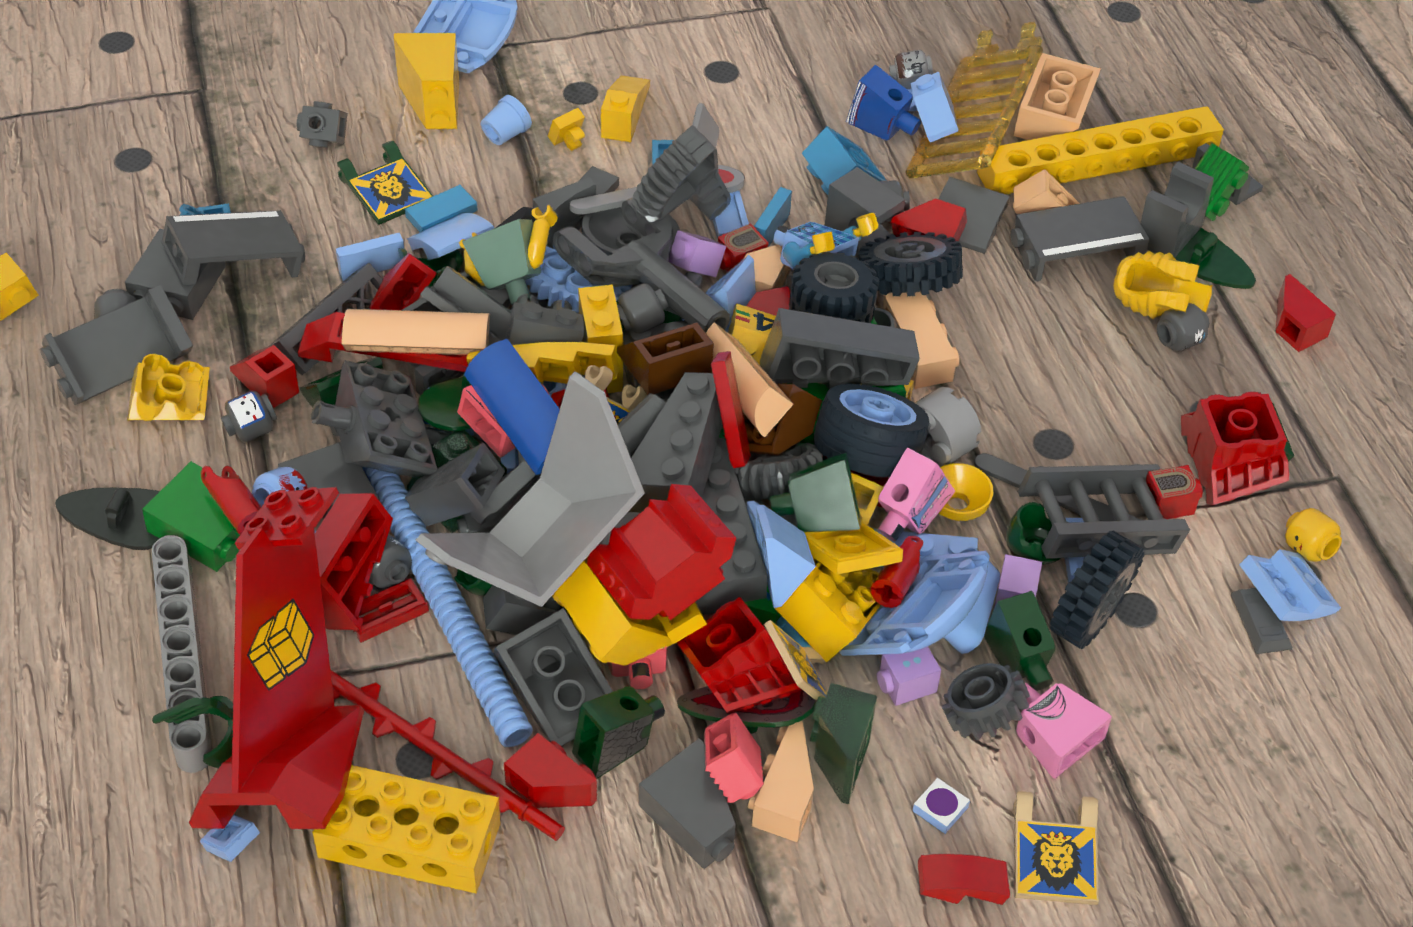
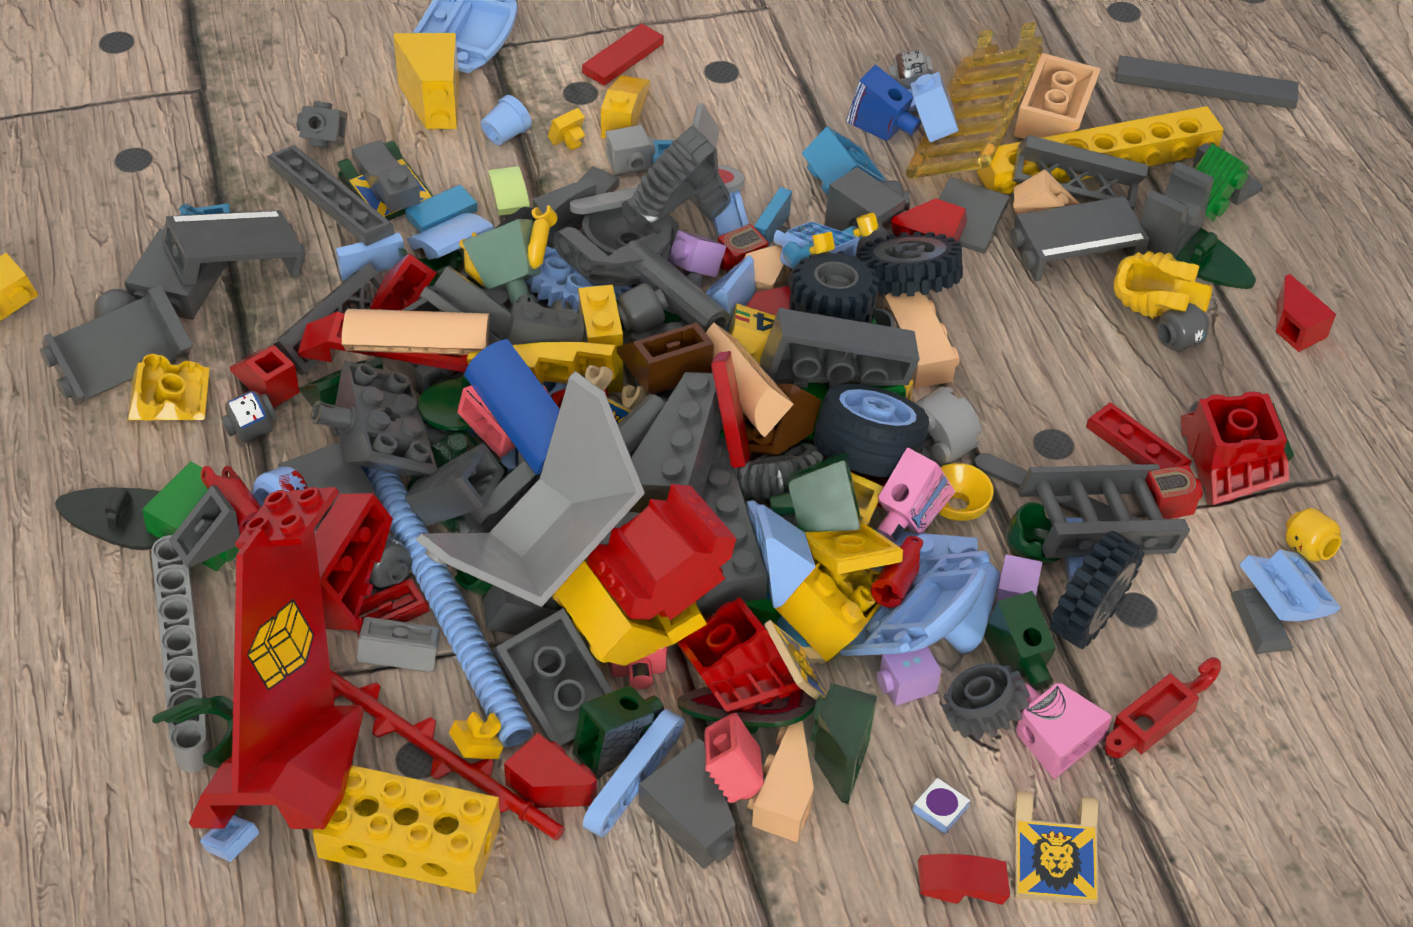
(207, 529): none -> dark grey slope
(331, 195): none -> dark grey tile
(386, 176): none -> dark grey slope
(398, 644): none -> light grey slope
(477, 737): none -> yellow tile
(508, 190): none -> yellowish green slope
(622, 54): none -> red tile
(629, 149): none -> light grey brick
(637, 766): none -> light blue beam
(1081, 161): none -> dark grey fence
(1134, 439): none -> red tile
(1165, 705): none -> red piece
(1207, 82): none -> dark grey tile

